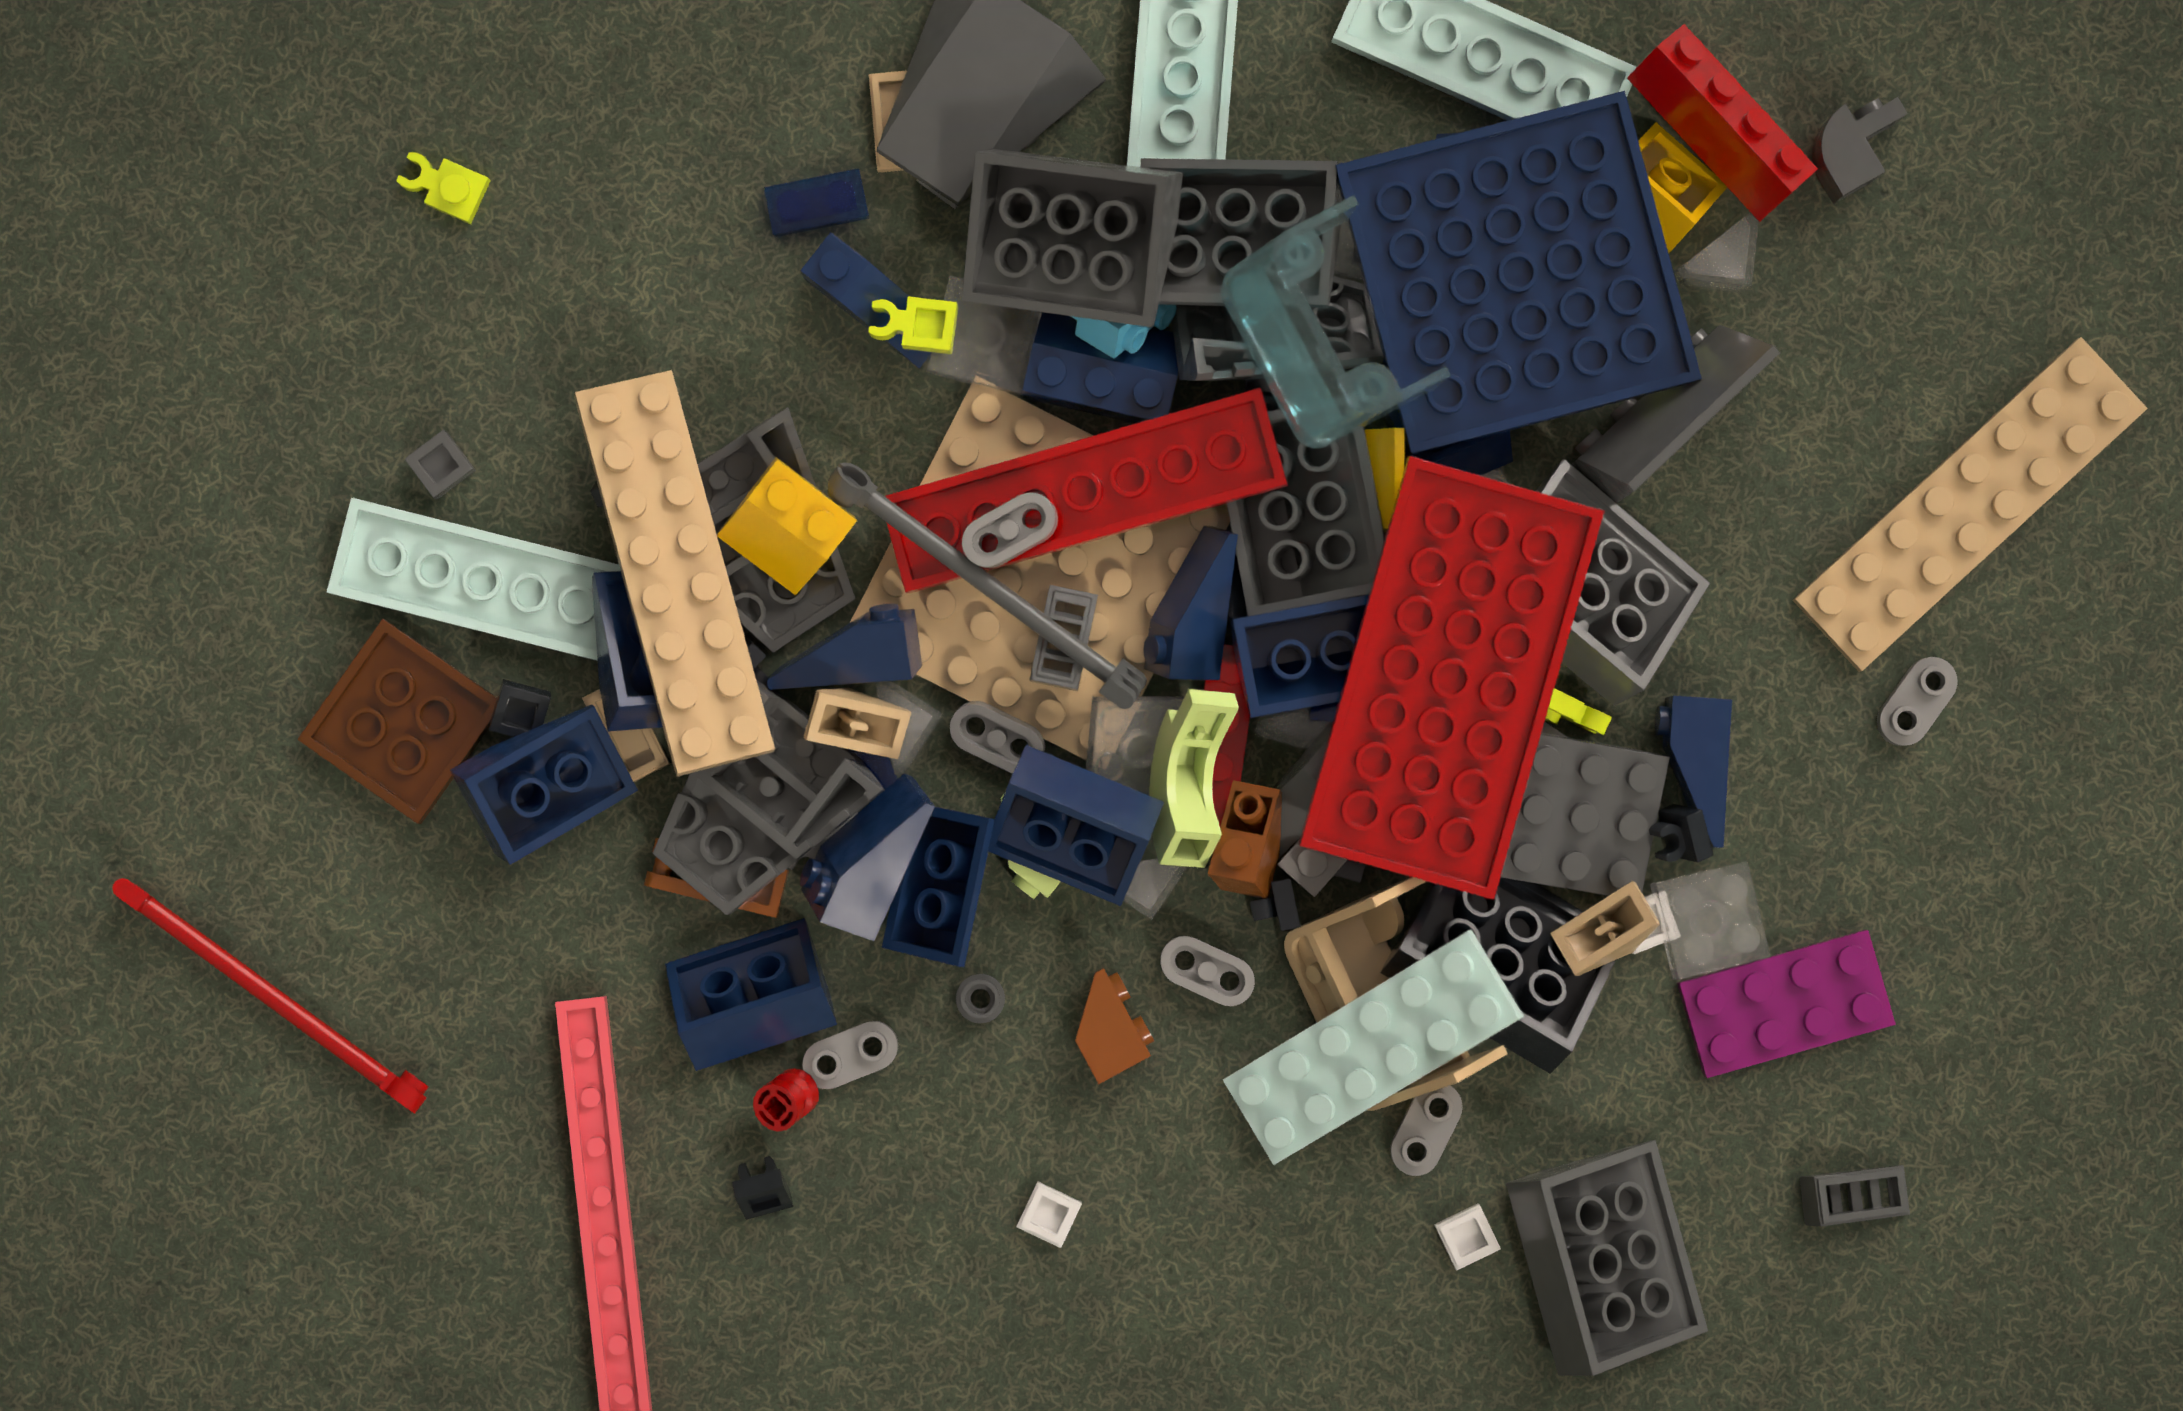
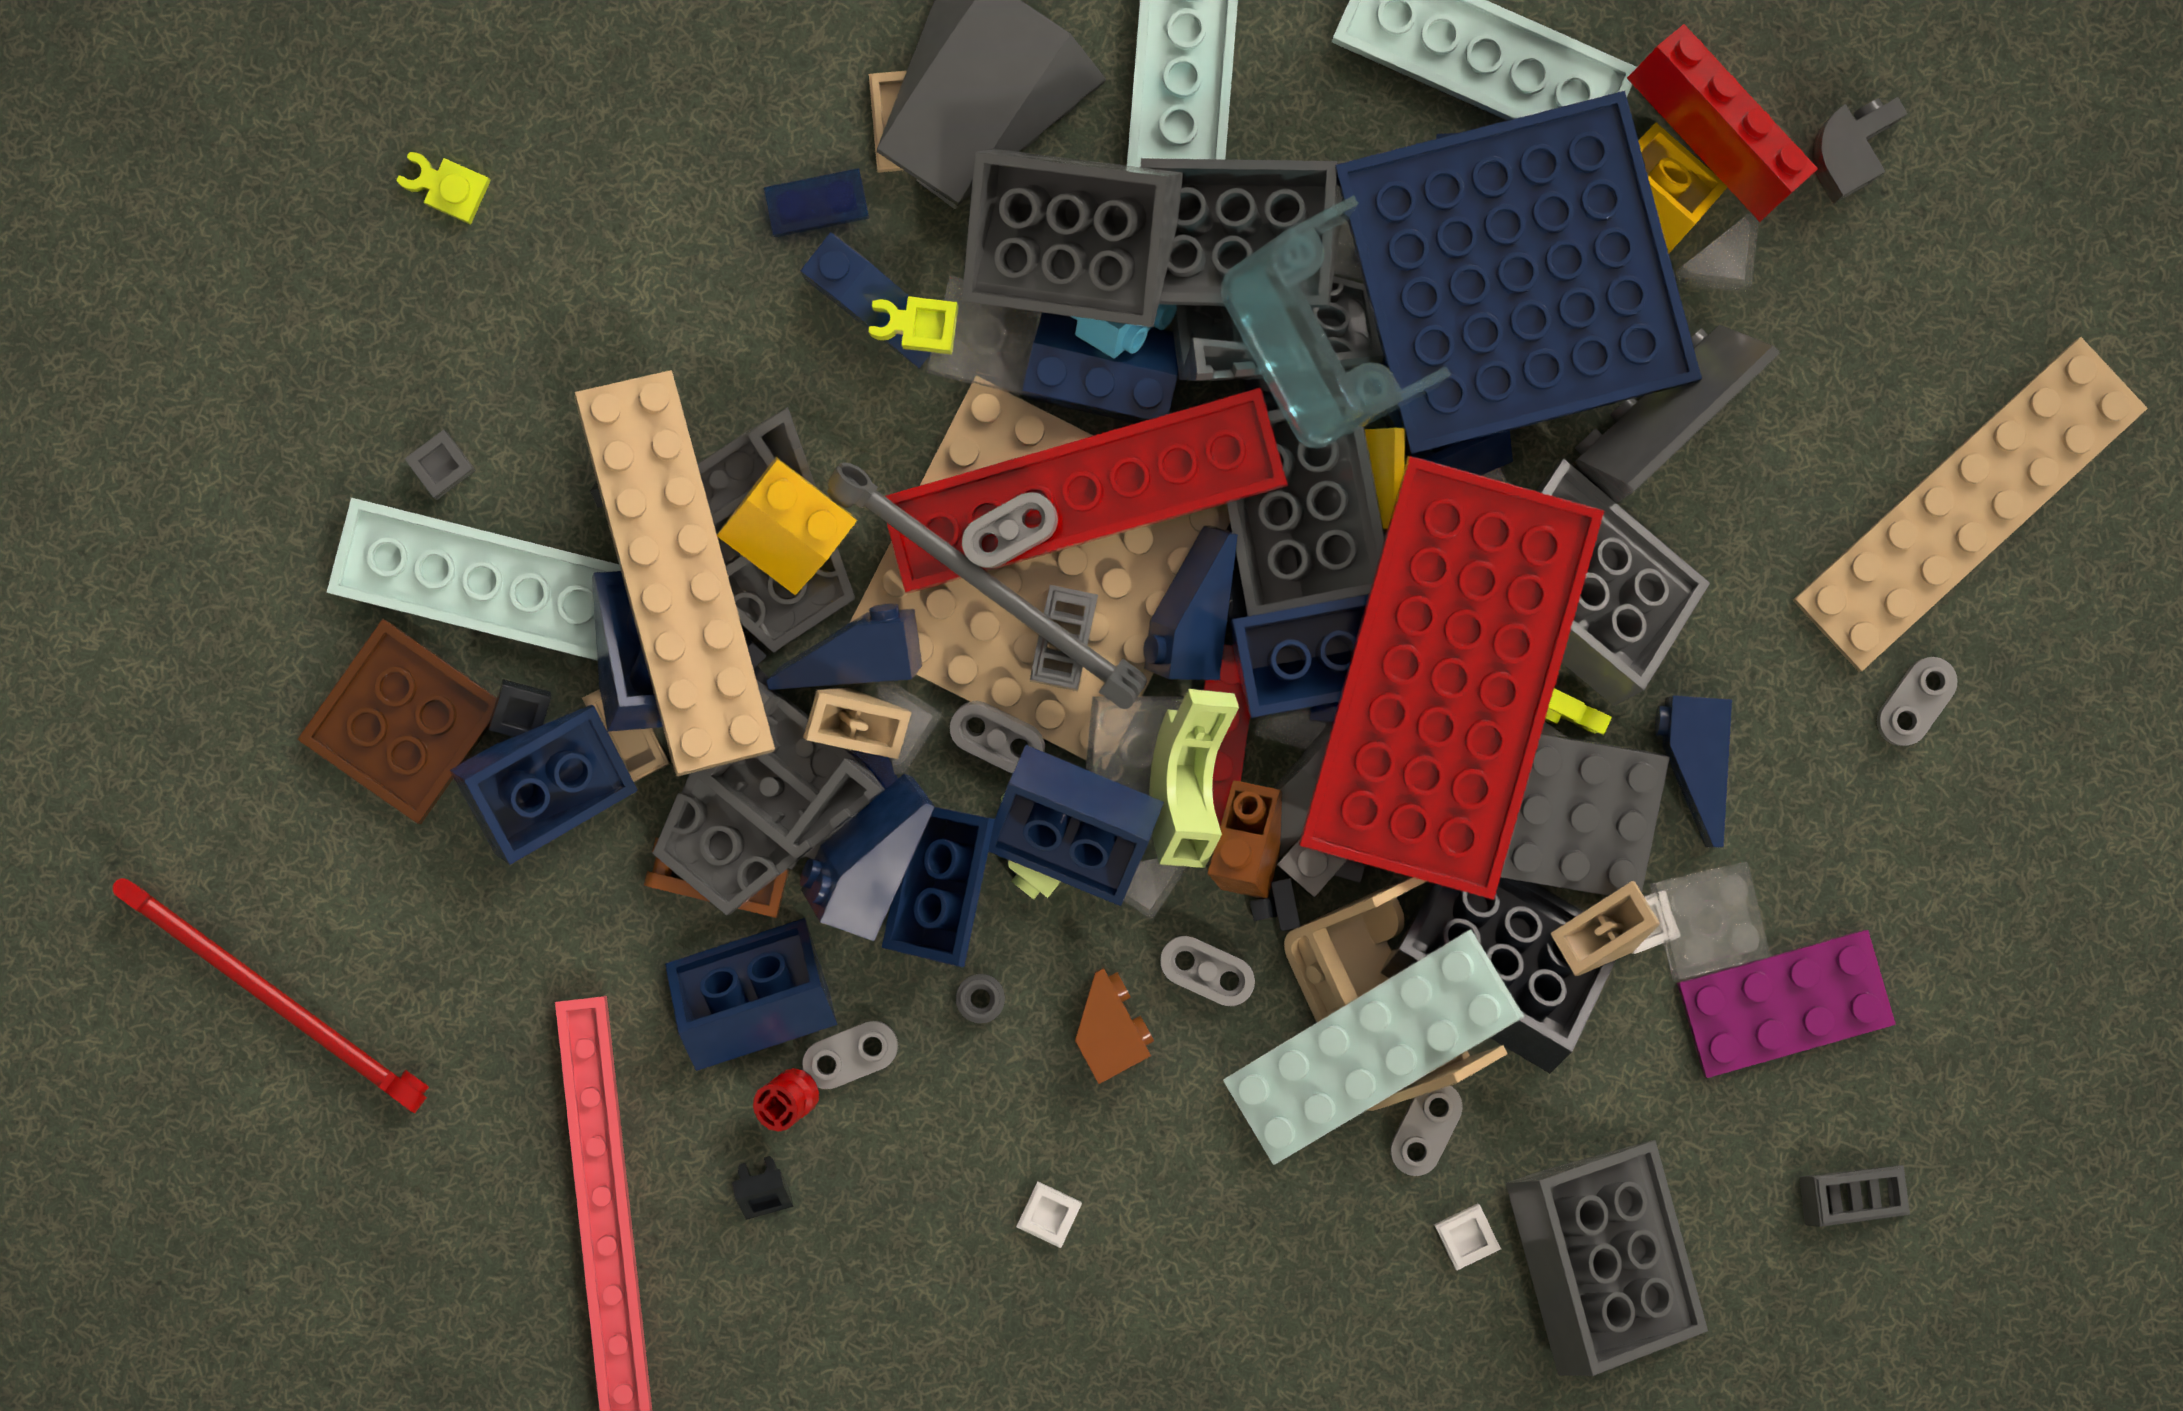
(1684, 834): black tile -> none

